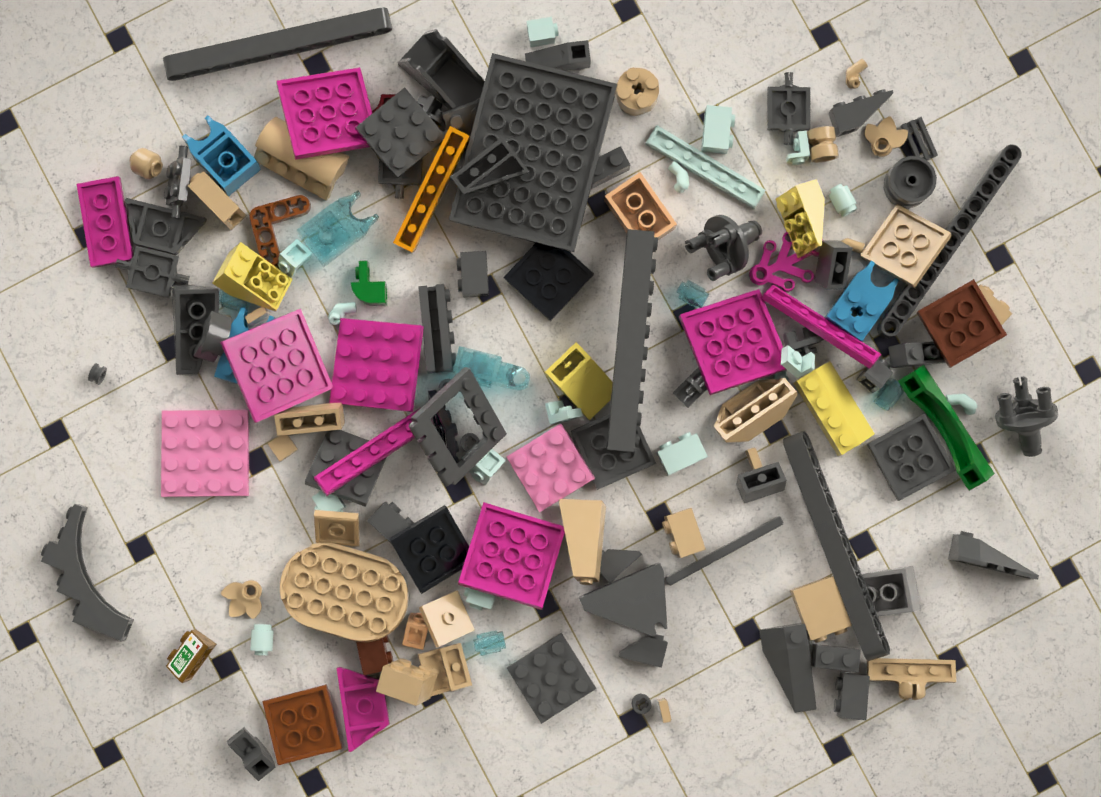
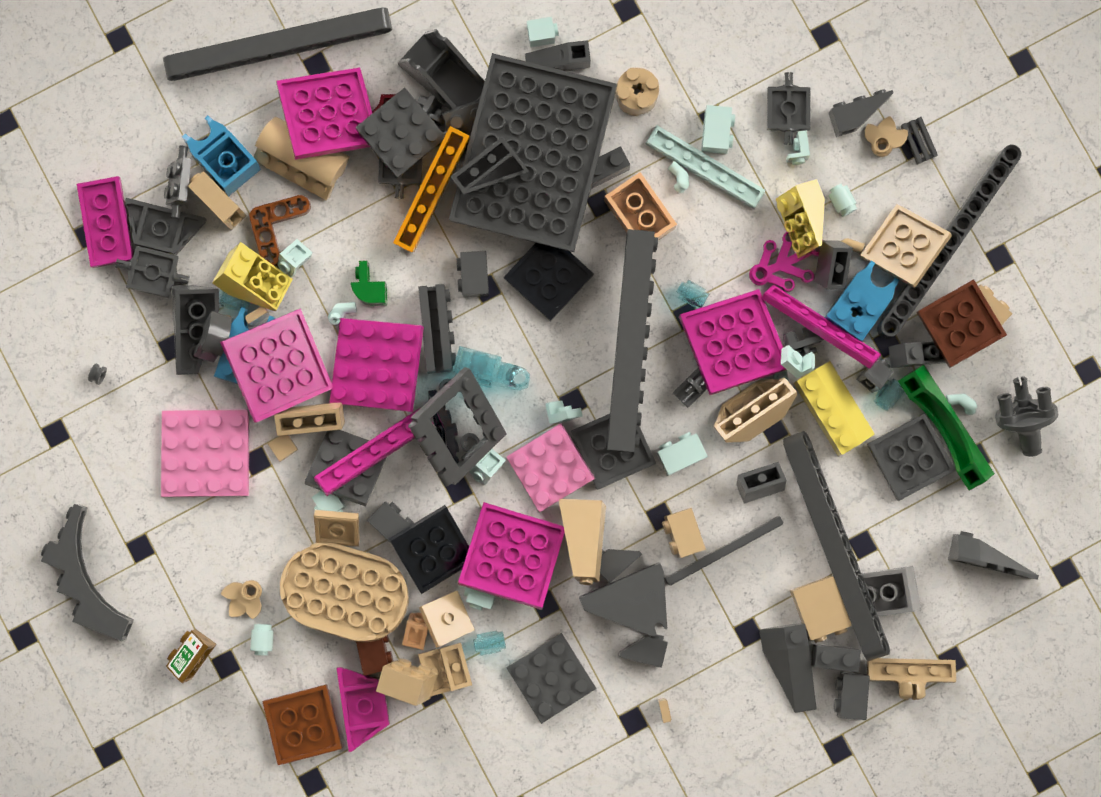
(146, 163): tan head -> none
(252, 752): dark grey brick -> none
(342, 224): clear light blue brick -> none
(581, 380): light yellow slope -> none
(638, 697): dark grey bush -> none
(725, 244): dark grey piece -> none
(753, 458): tan tile -> none
(822, 144): tan wheel -> none
(852, 74): tan arm -> none
(922, 180): dark grey wheel -> none

